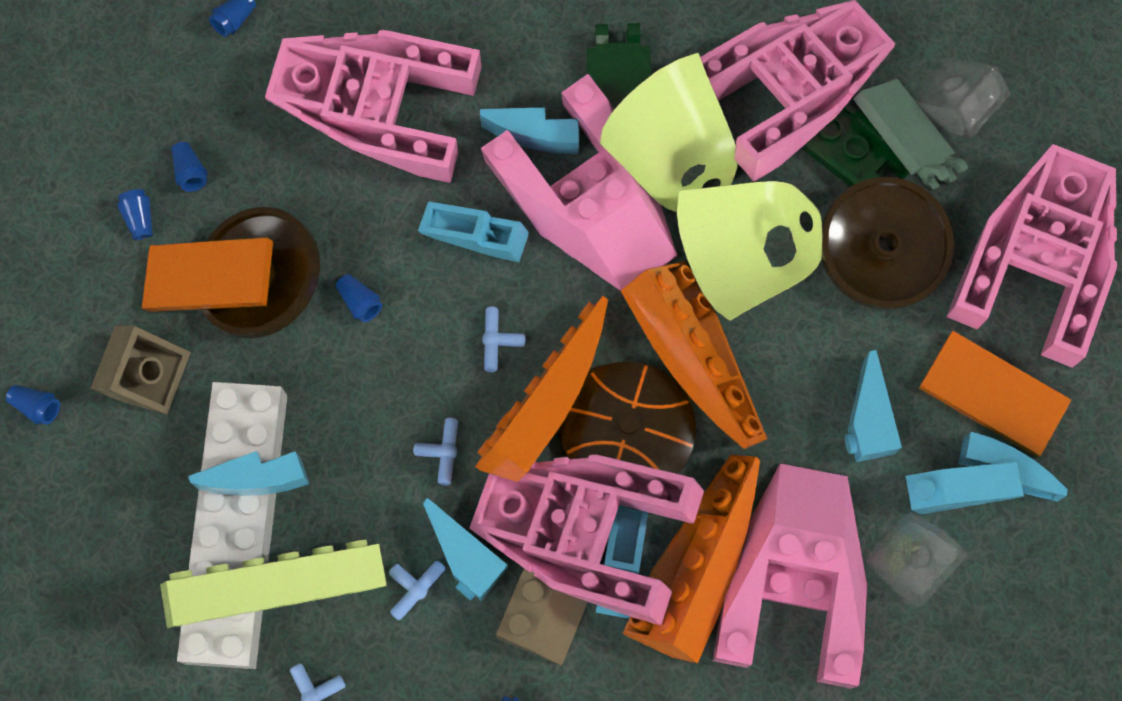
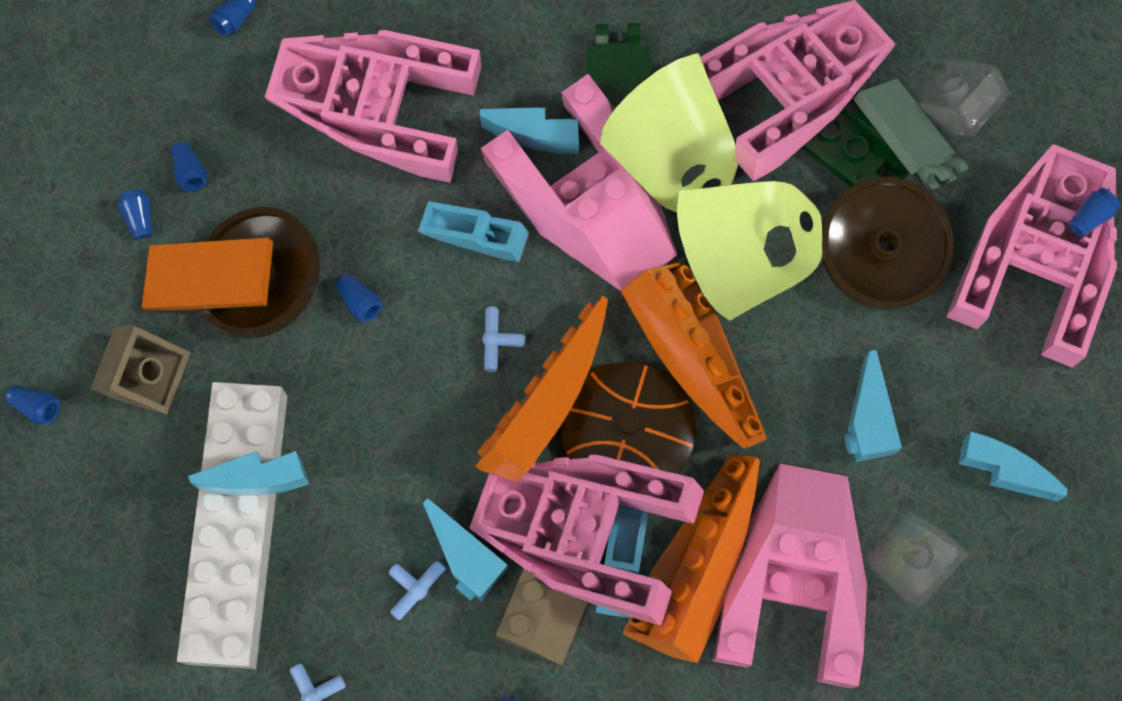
(271, 585): yellowish green brick -> none
(446, 451): light blue piece -> none
(963, 487): medium azure slope -> none
(995, 394): orange tile -> none
(1094, 211): none -> blue cone

